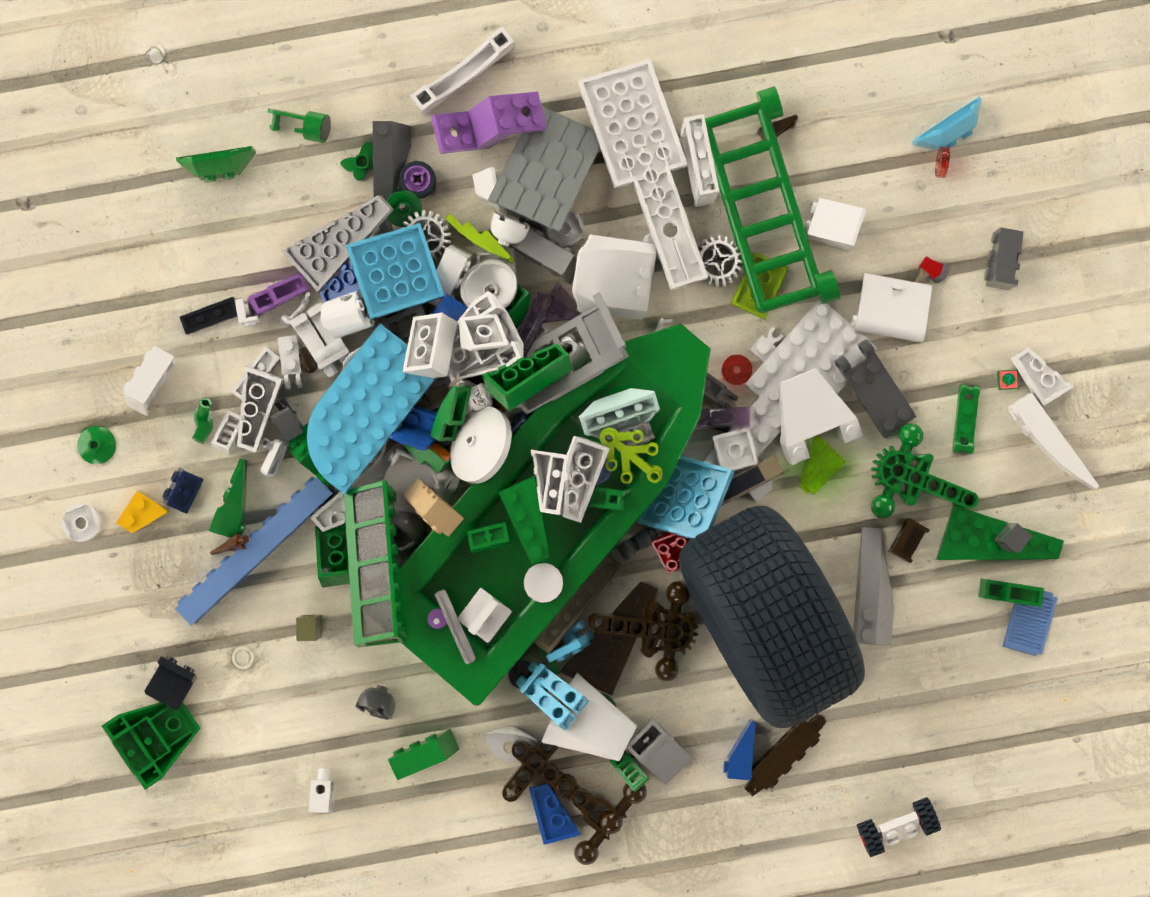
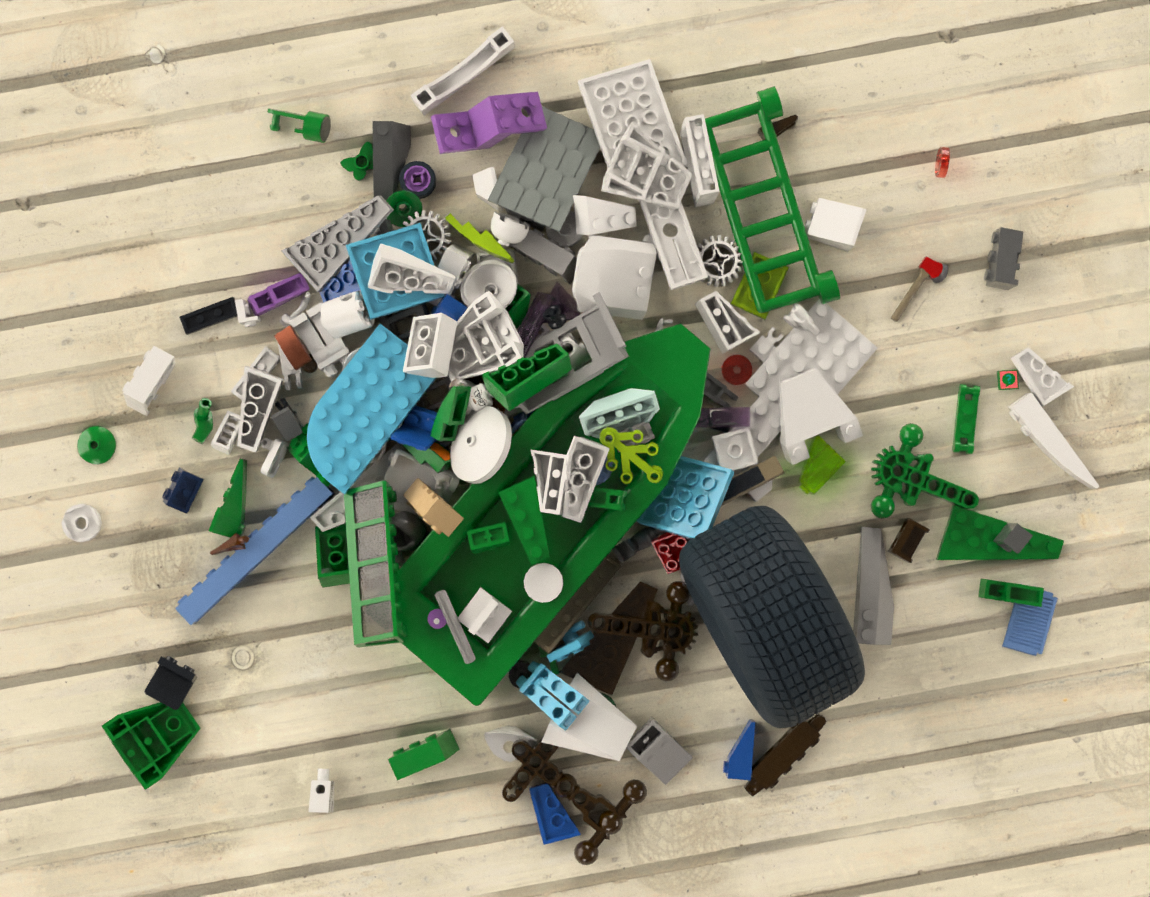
(140, 512): yellow wing -> none
(218, 164): green wedge -> none
(292, 347): none -> copper slope
(308, 627): olive panel -> none
(377, 702): dark grey cylinder -> none
(400, 271): none -> white wedge
(481, 332): white slope -> none
(554, 317): none -> black wheel
(601, 216): none -> white wedge
(625, 760): green slope -> none
(645, 171): none -> white wedge
(724, 323): none -> white wedge
(800, 316): none -> white piece
(880, 398): dark grey hinge -> none
(893, 311): white door -> none
(899, 828): plate -> none
(952, 128): medium azure wedge -> none

